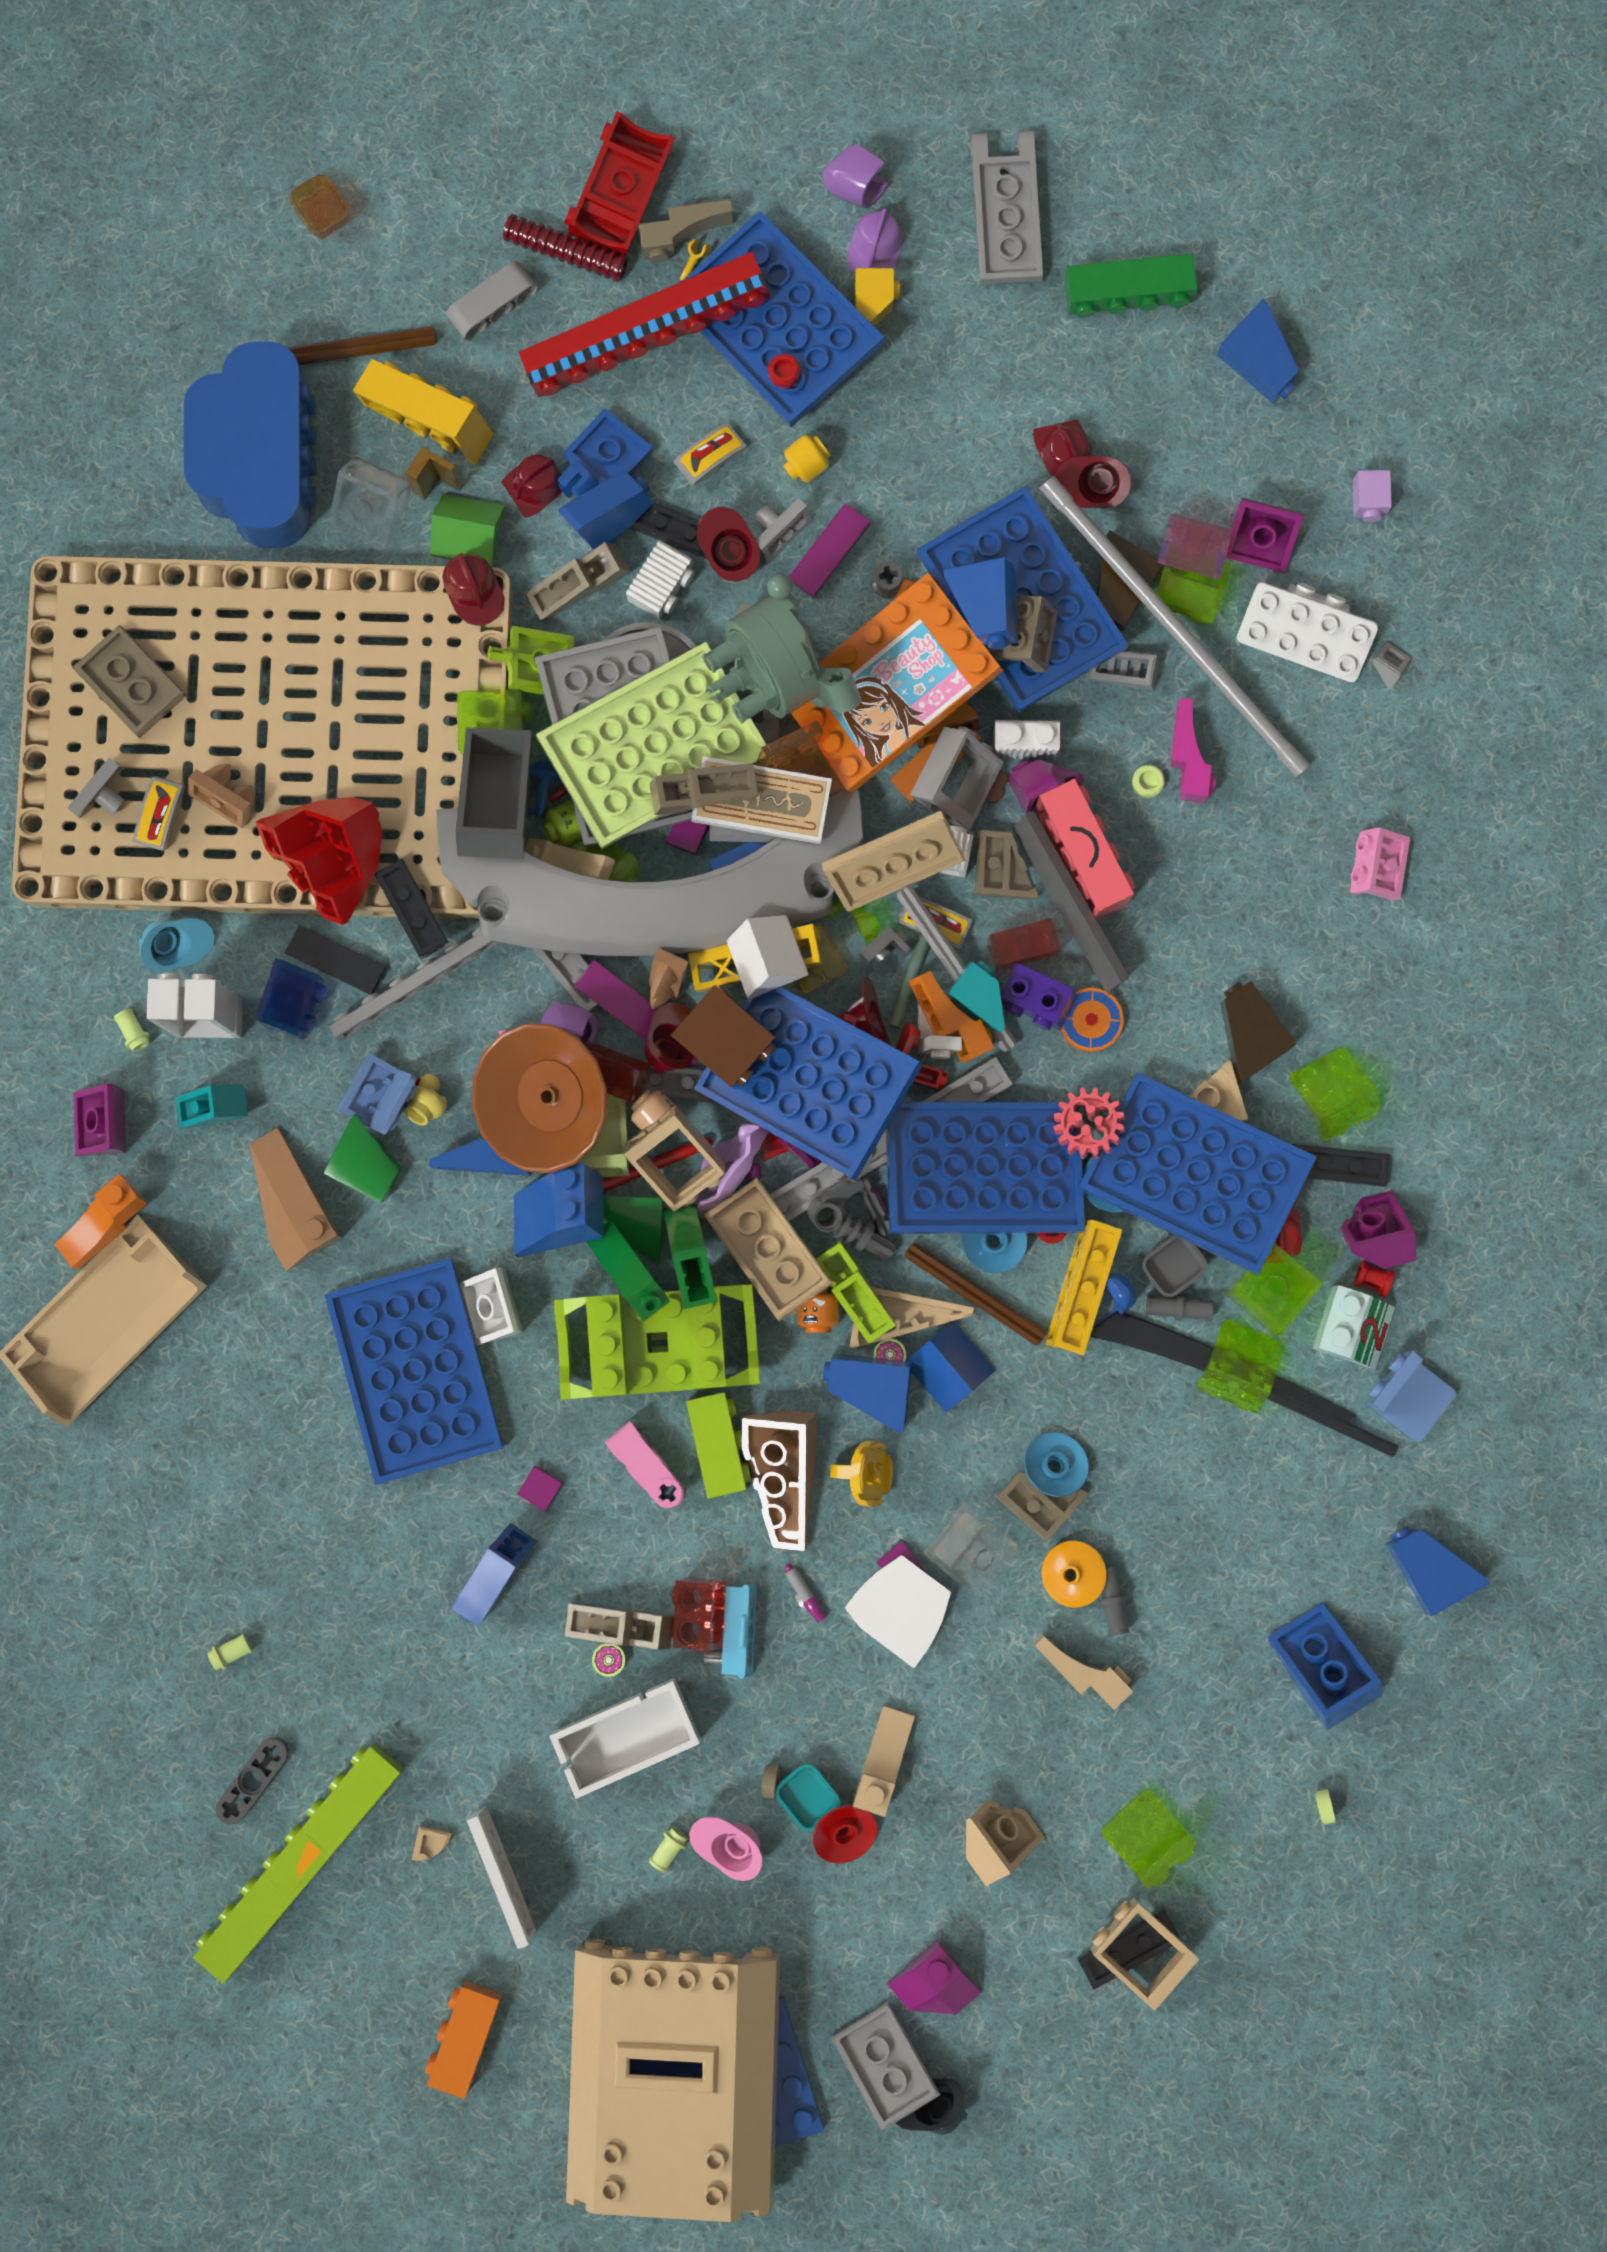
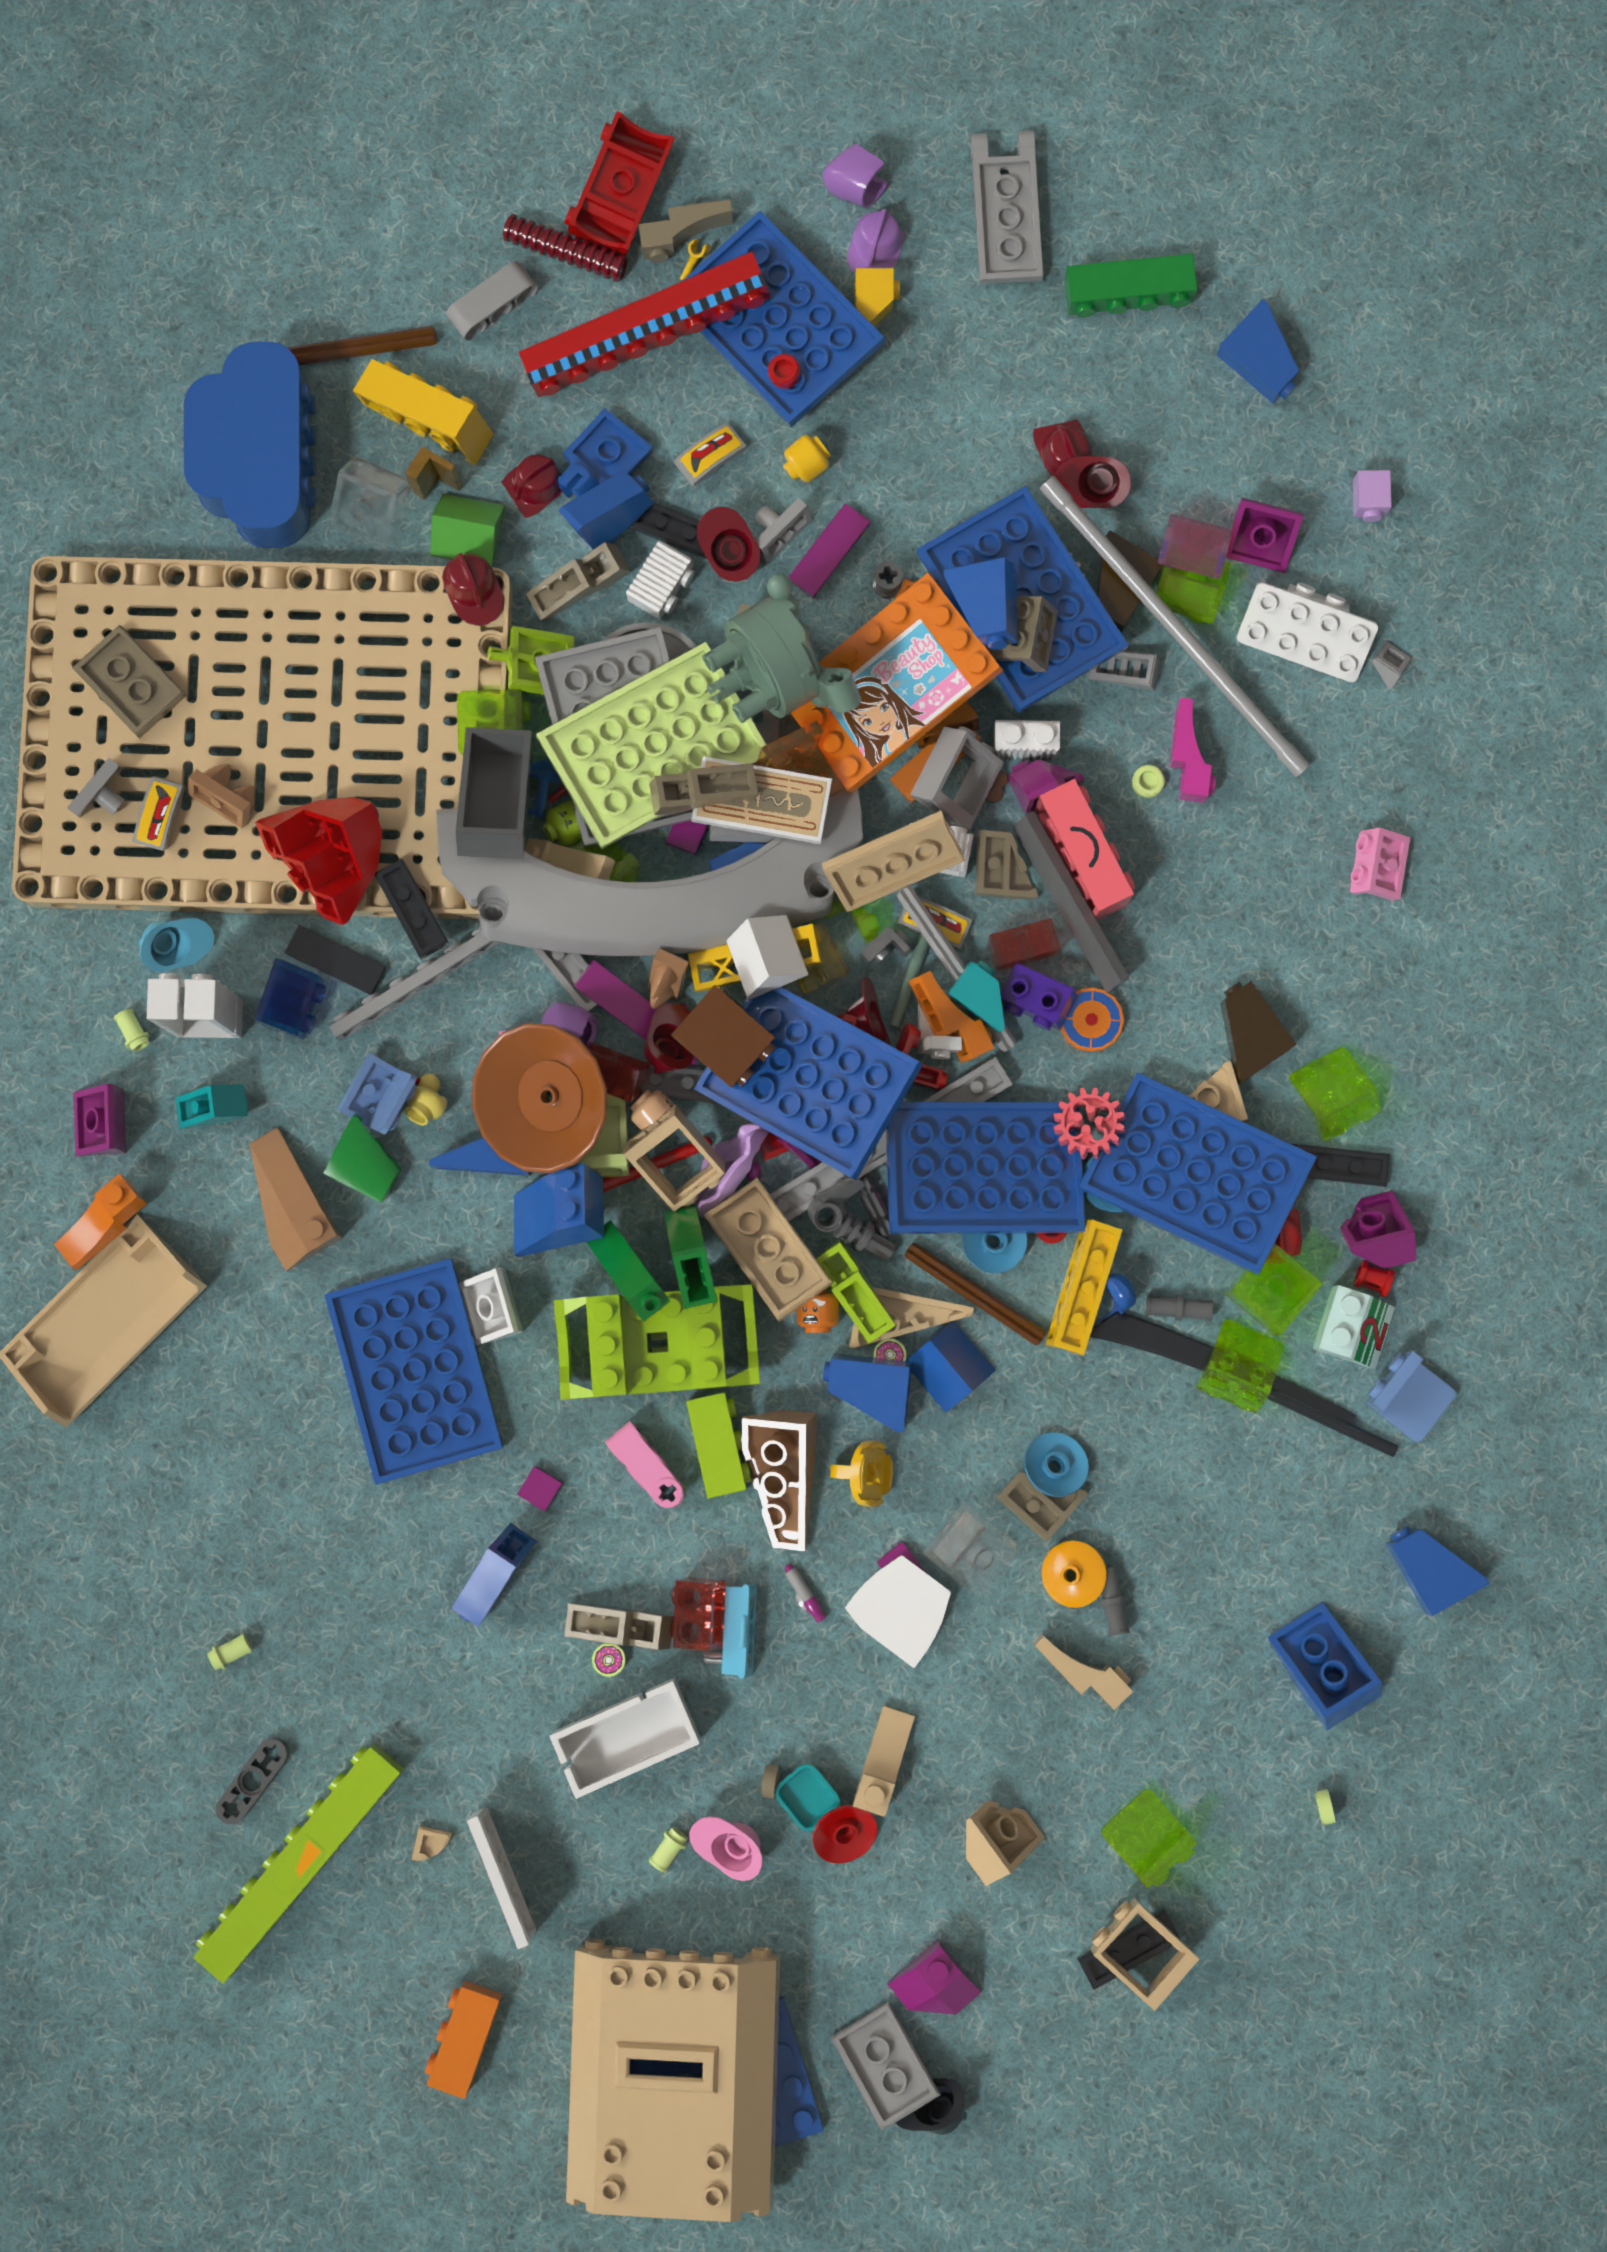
(320, 206): clear orange piece -> none
(638, 1221): green slope -> none
(1174, 1266): dark grey piece -> none

